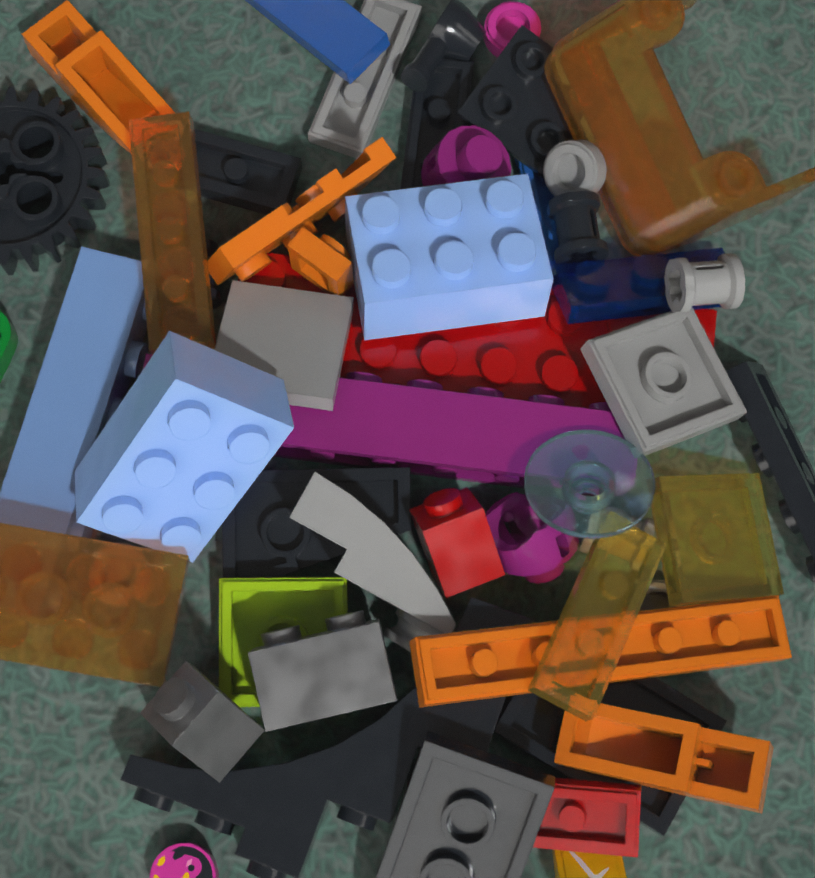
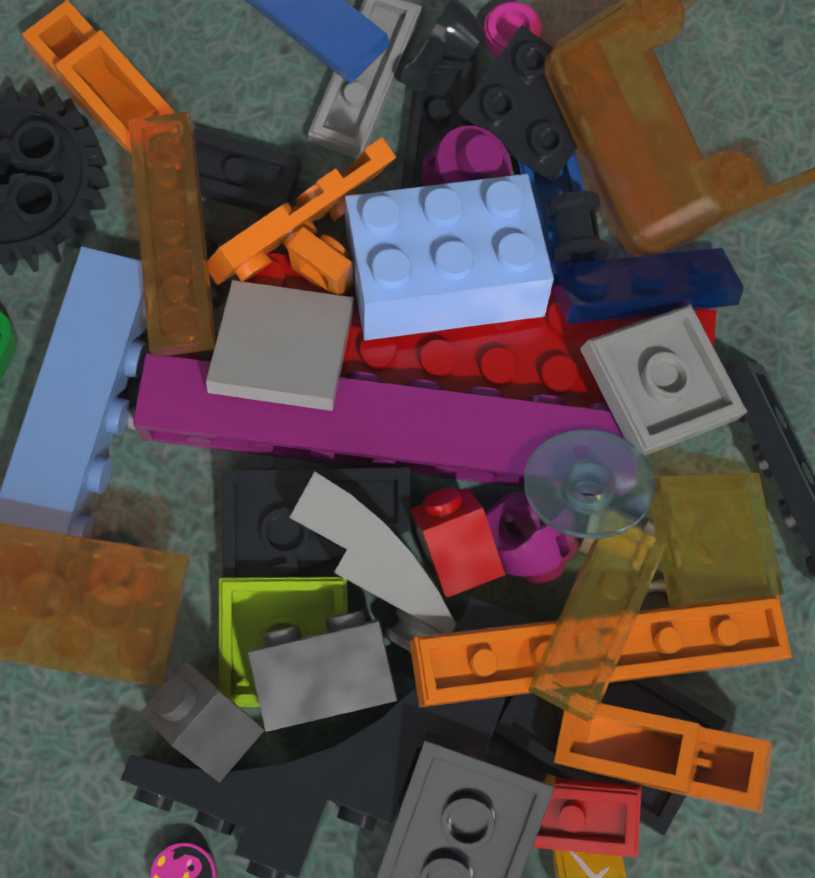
(182, 448): light blue brick -> none
(574, 167): light grey tile -> none
(704, 283): light grey bush -> none

